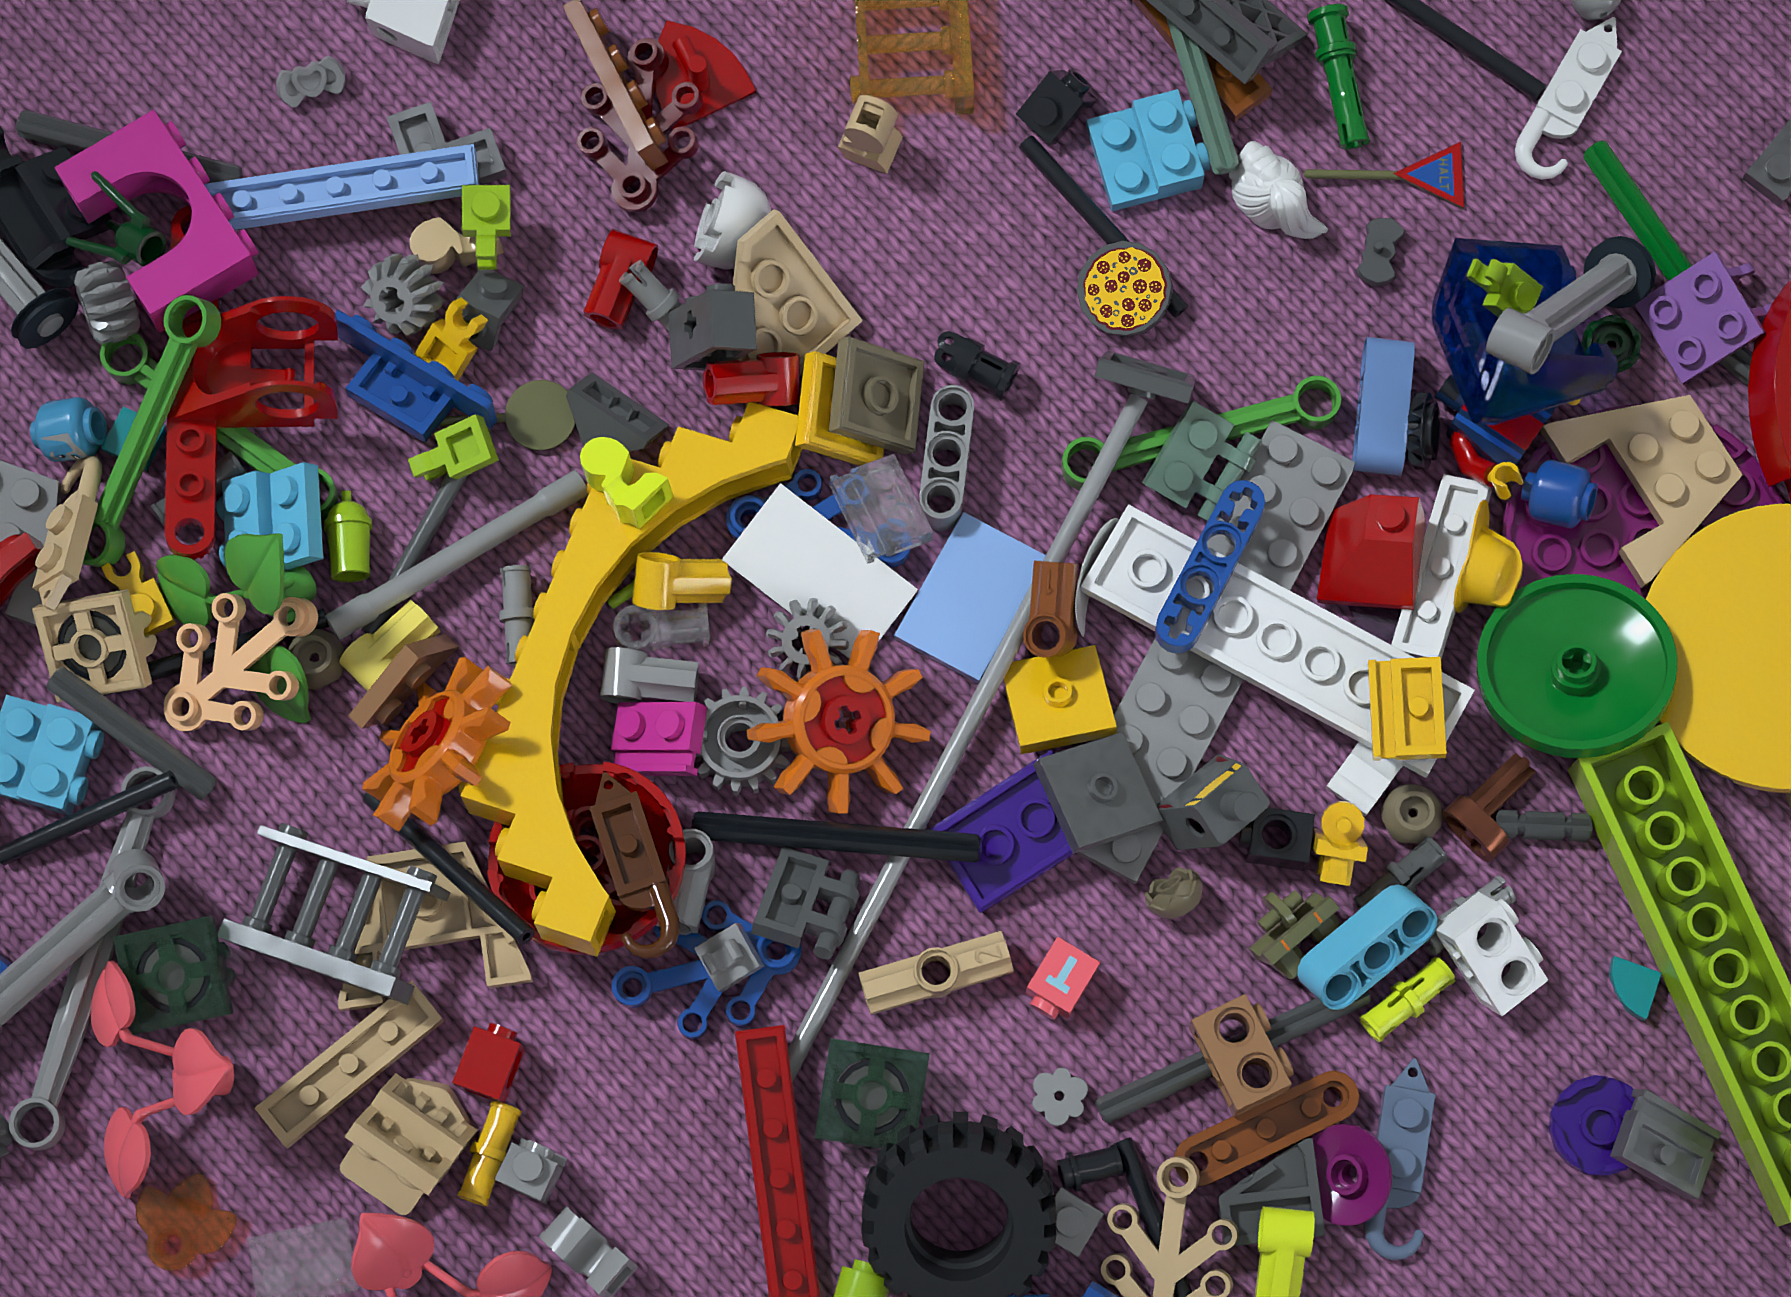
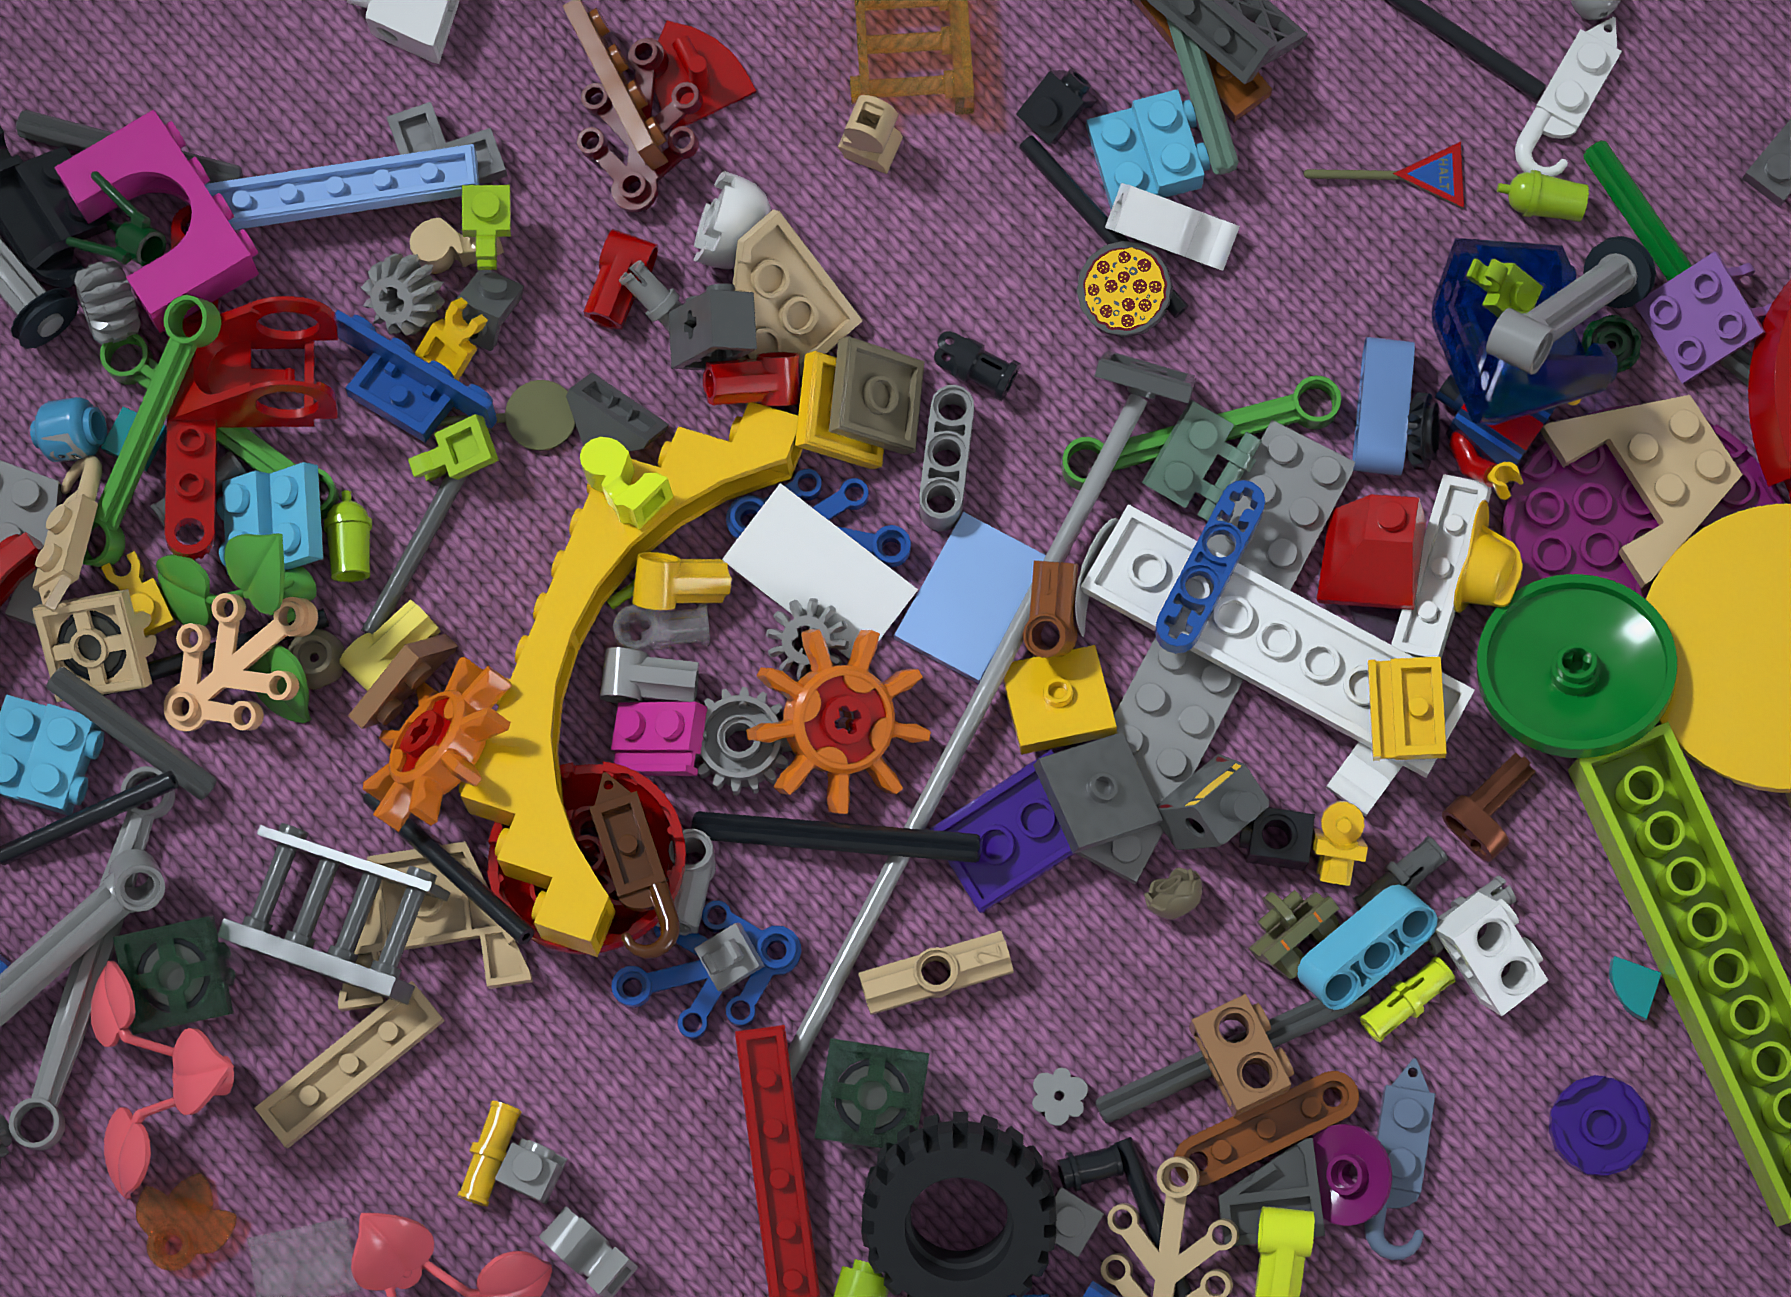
(310, 80): light grey piece -> none
(369, 606): light grey piece -> none
(406, 1141): tan piece -> none
(489, 1063): red brick -> none
(517, 607): light grey pin -> none
(791, 897): dark grey plate -> none
(881, 508): clear plate -> none
(1061, 979): coral brick -> none
(1172, 226): none -> white piece
(1272, 193): white hair -> none
(1337, 56): green pin -> none
(1379, 252): dark grey piece -> none
(1406, 828): dark tan plate -> none
(1545, 825): dark grey axle -> none
(1546, 196): none -> lime piece
(1560, 494): blue head -> none
(1665, 1144): flat silver plate -> none

